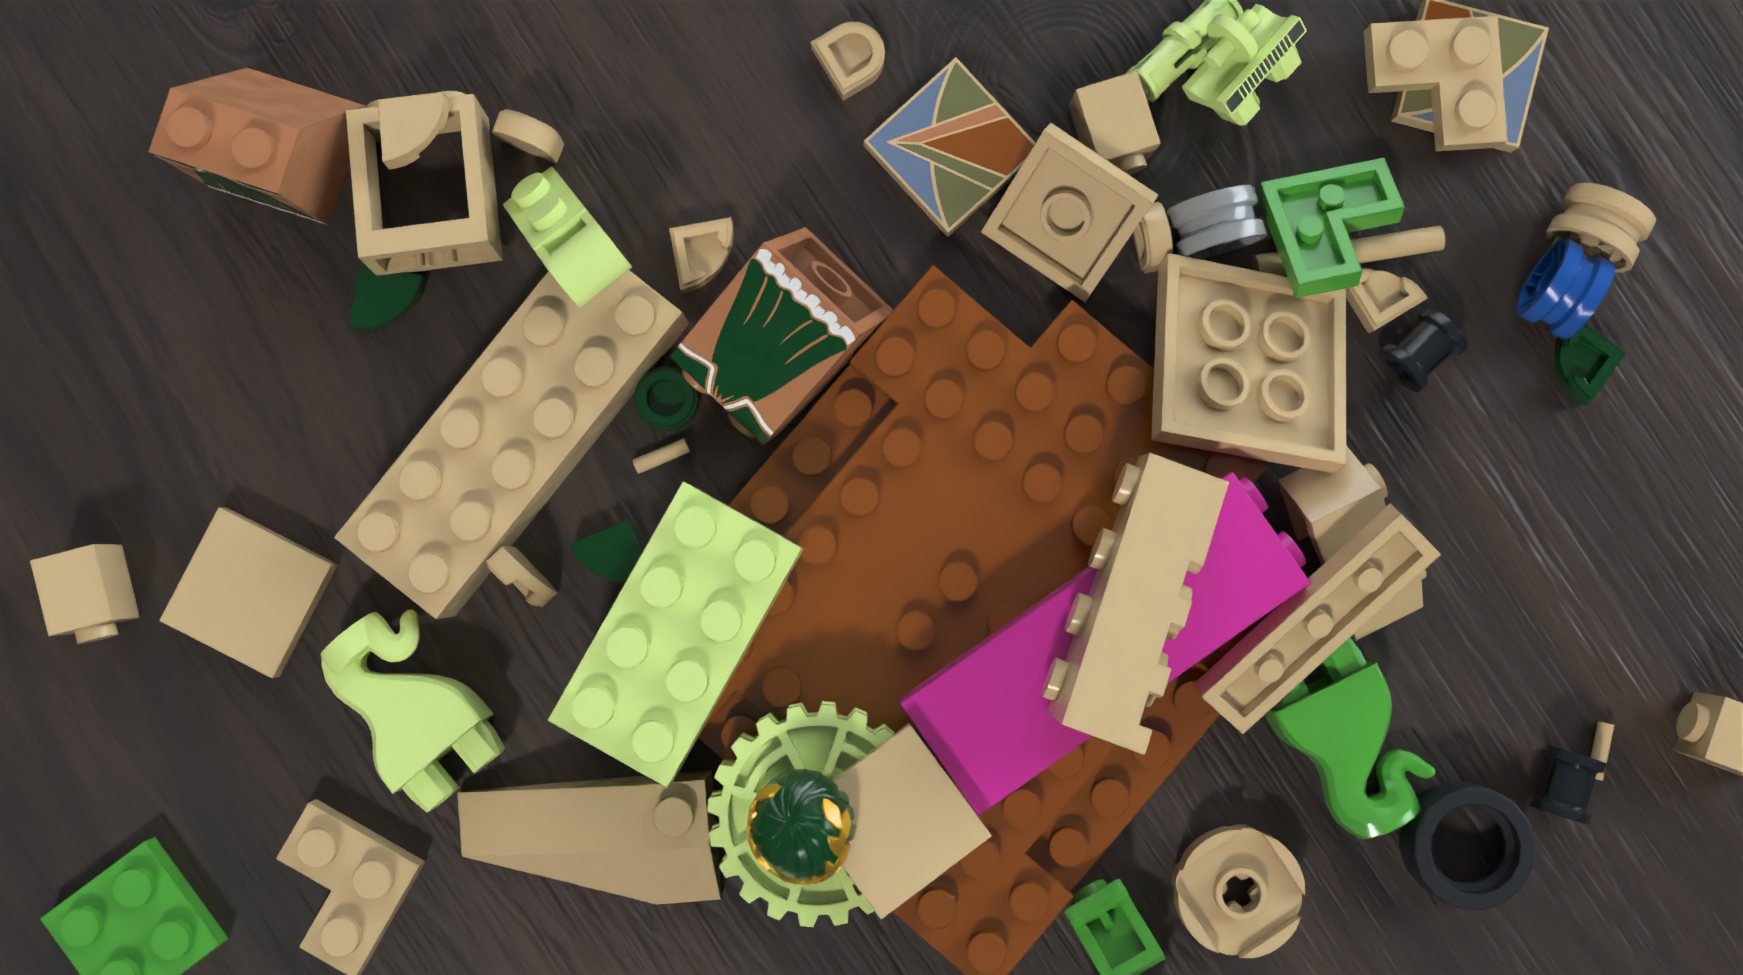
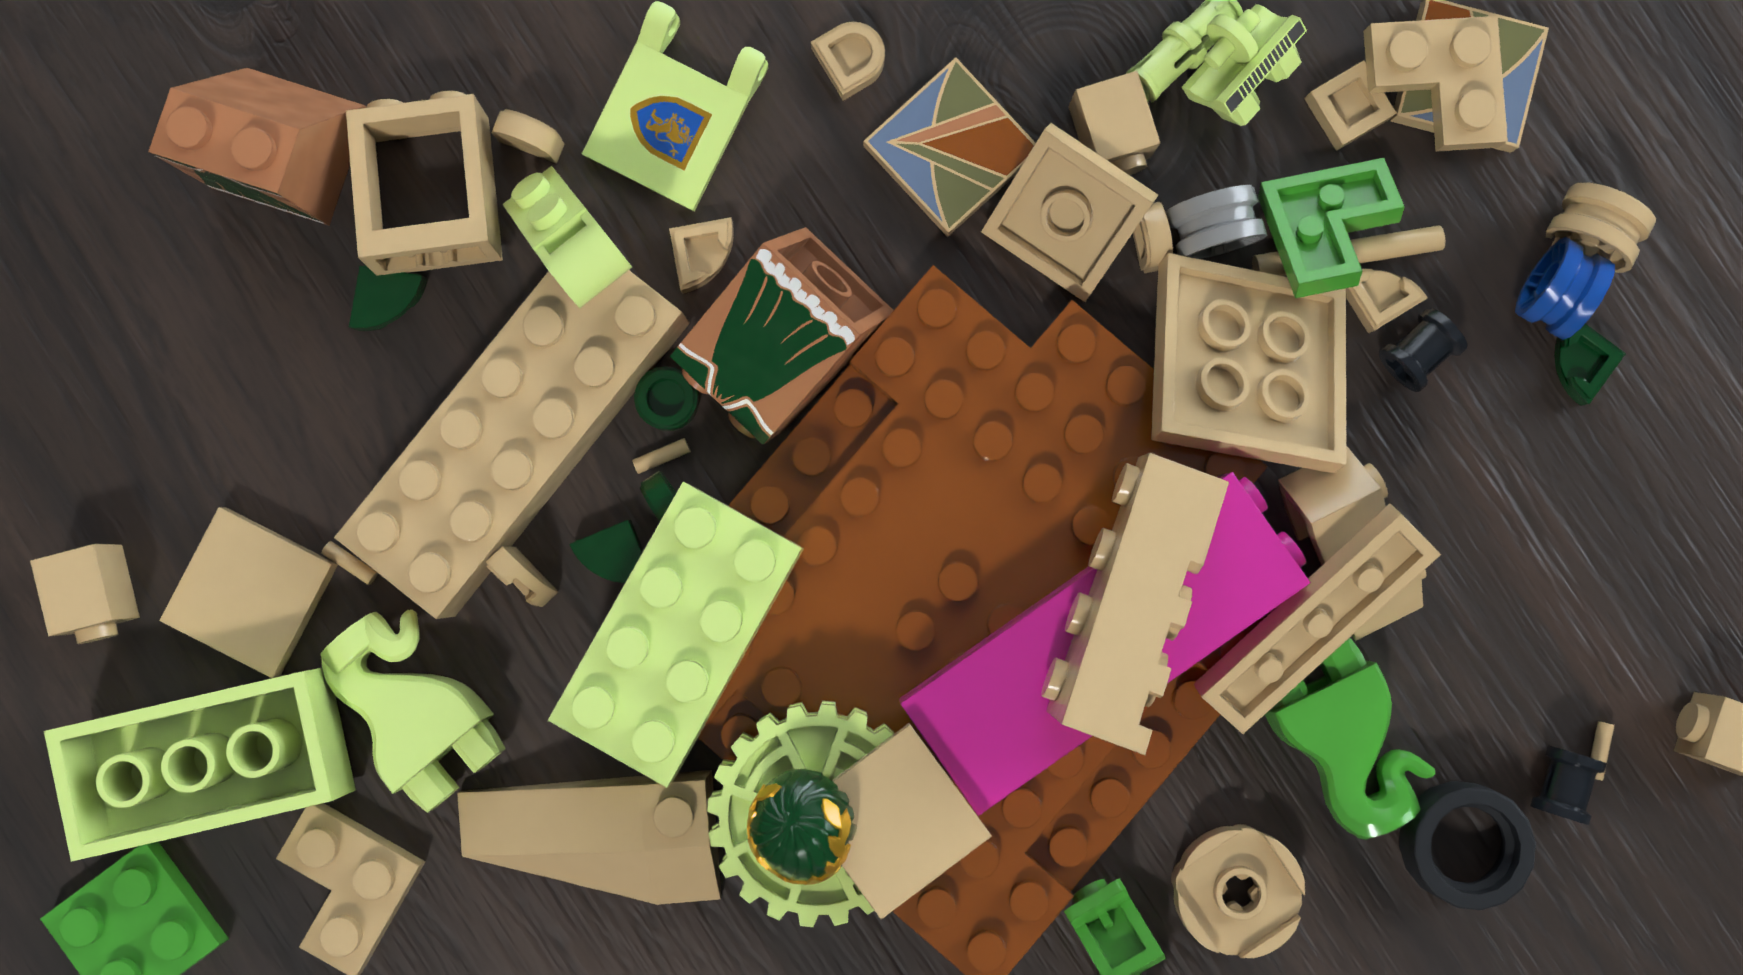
(199, 763): none -> yellowish green brick
(349, 562): none -> tan piece
(410, 126): tan tile -> none
(658, 493): none -> dark green tile
(669, 120): none -> yellowish green flag
(1347, 108): none -> tan tile

